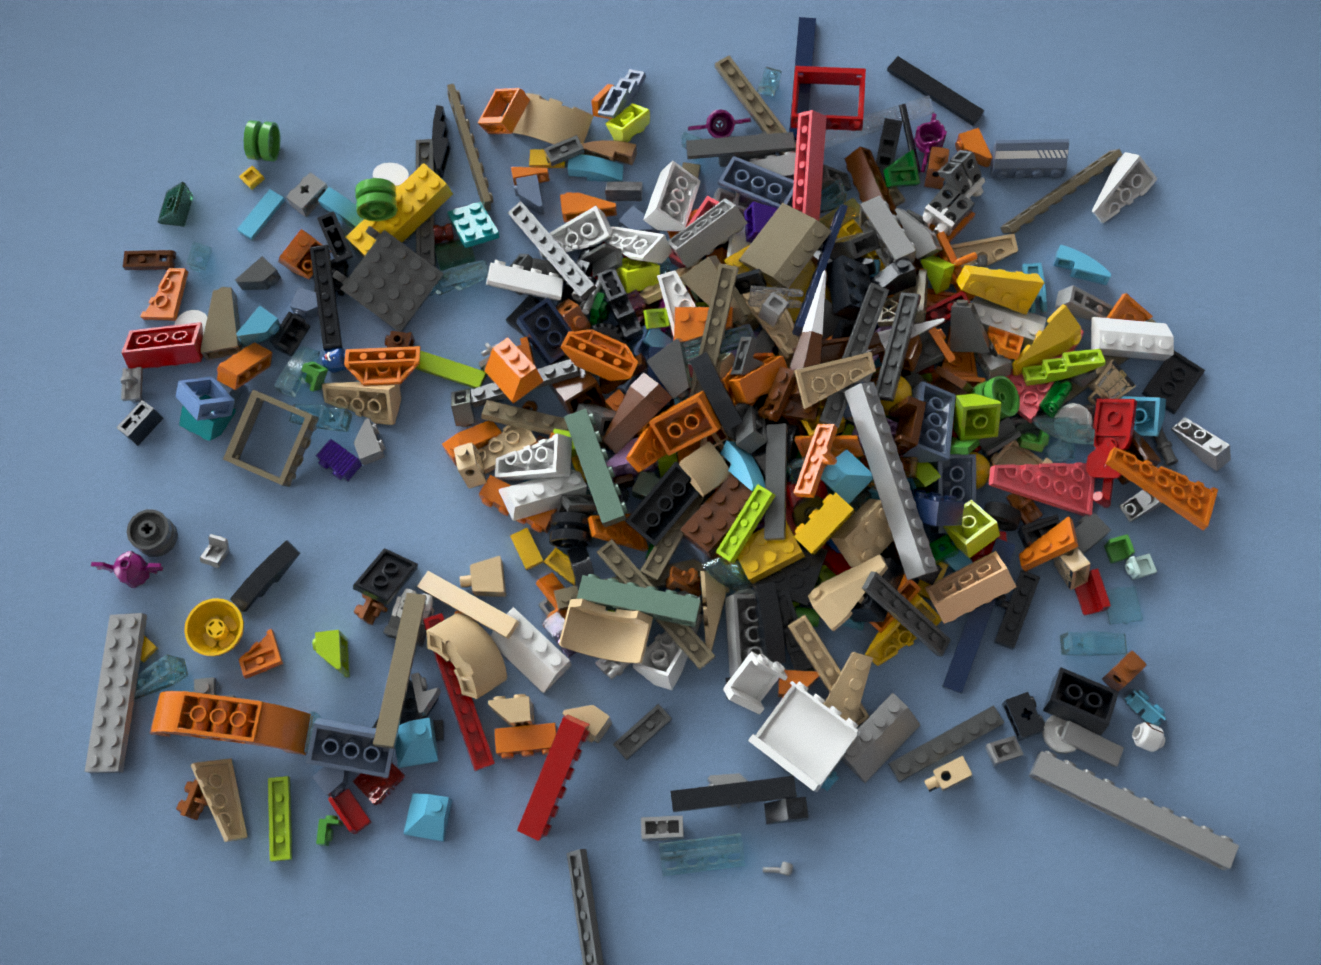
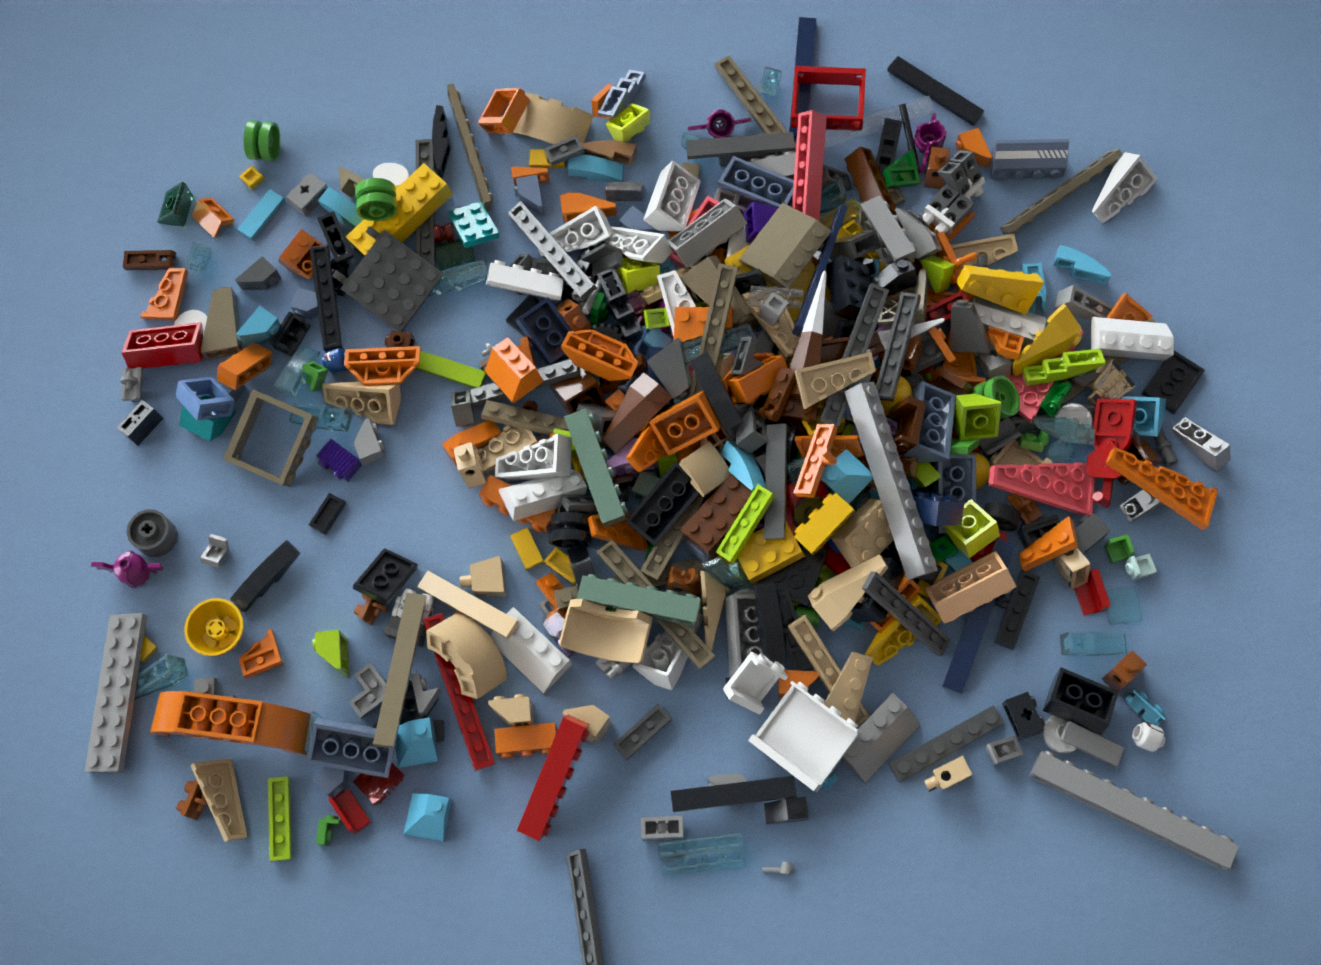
(211, 216): none -> orange panel
(327, 513): none -> black tile
(348, 181): none -> dark tan slope
(373, 693): none -> light grey plate

